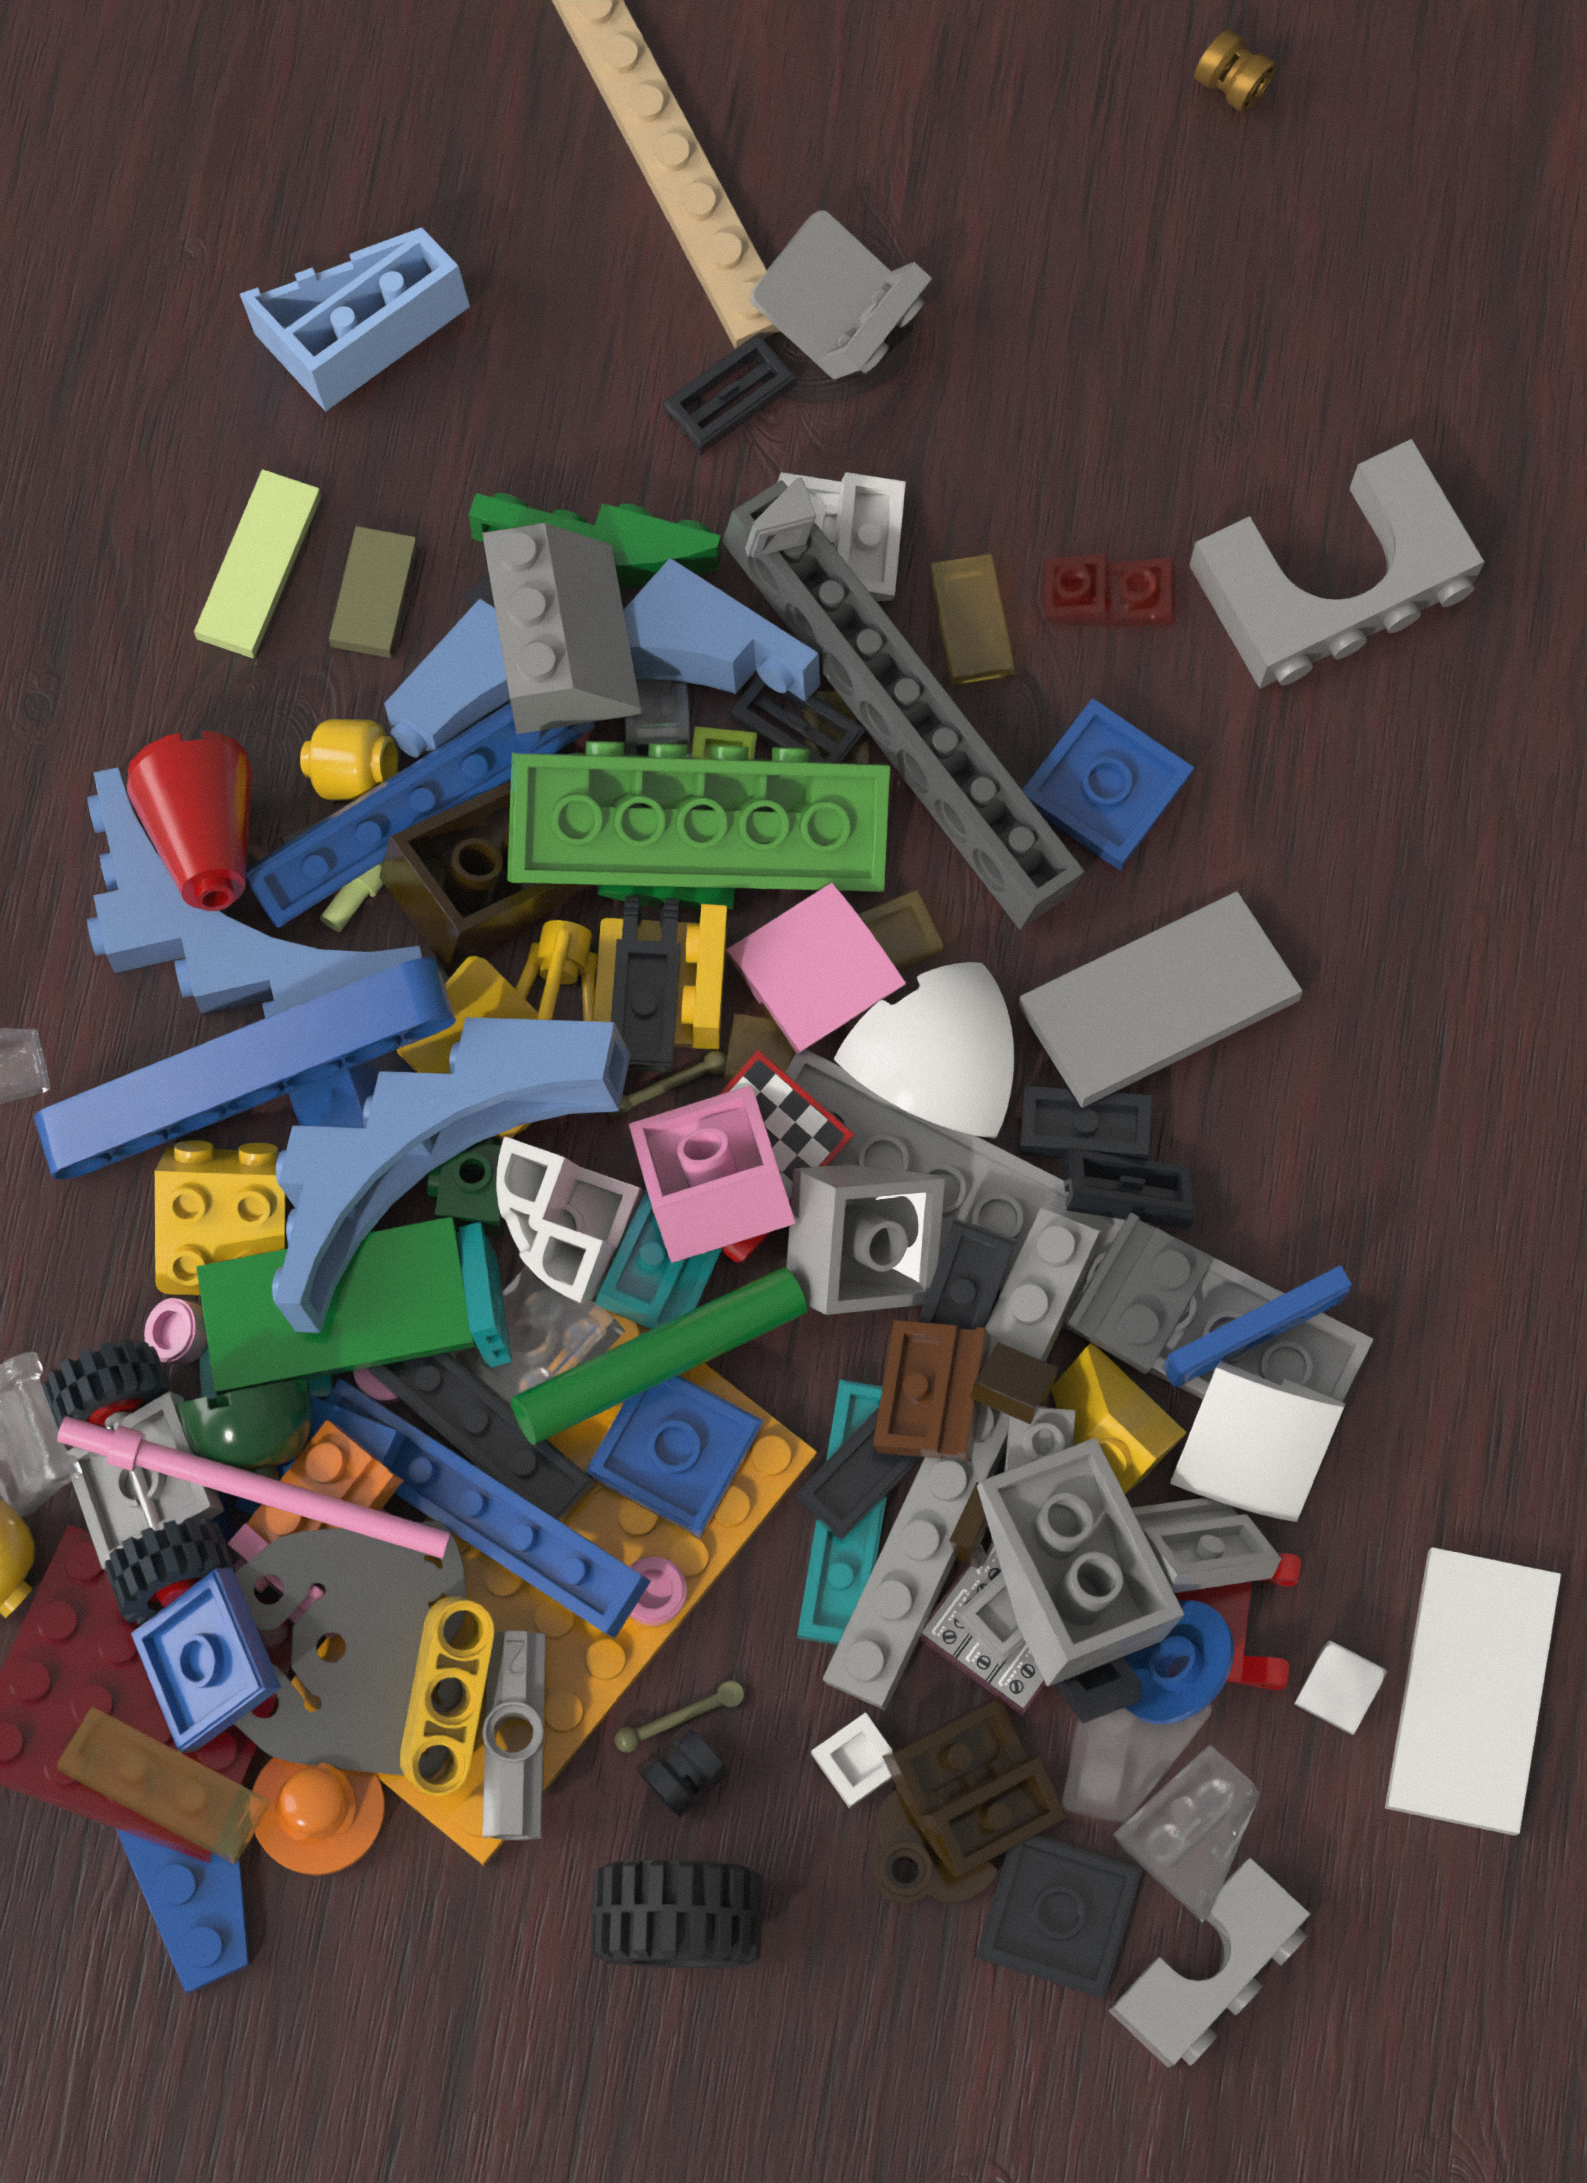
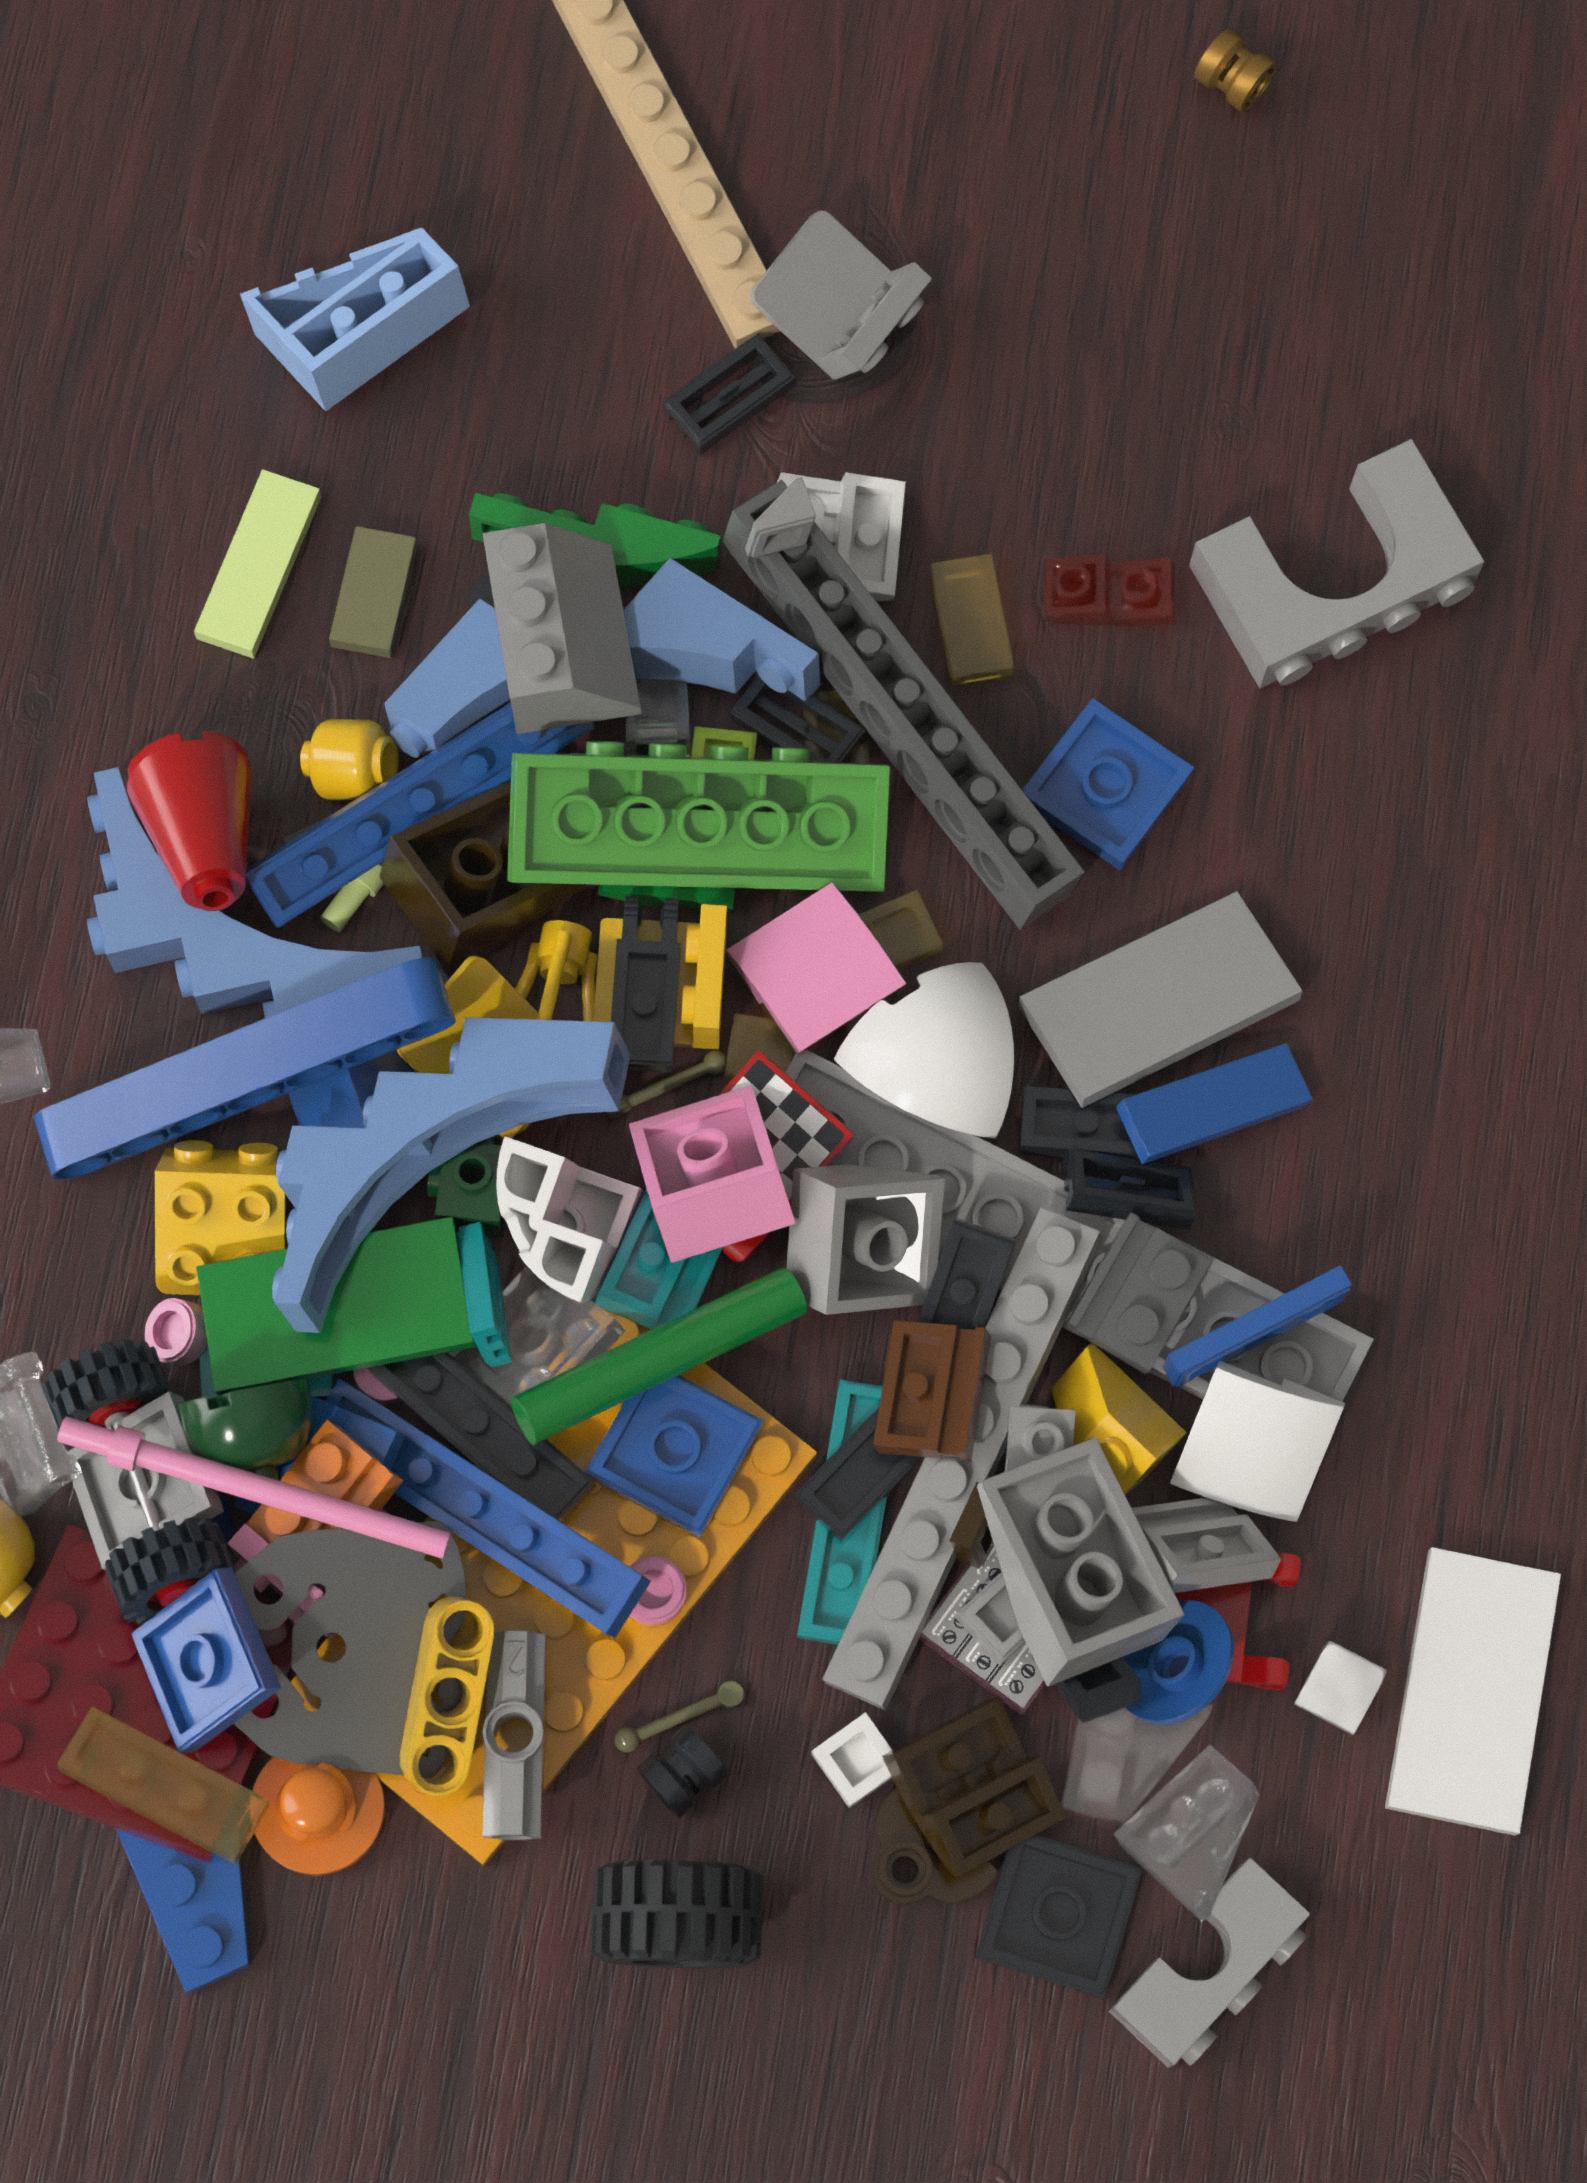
(1013, 1383): dark brown tile -> none
(1214, 1103): none -> blue tile

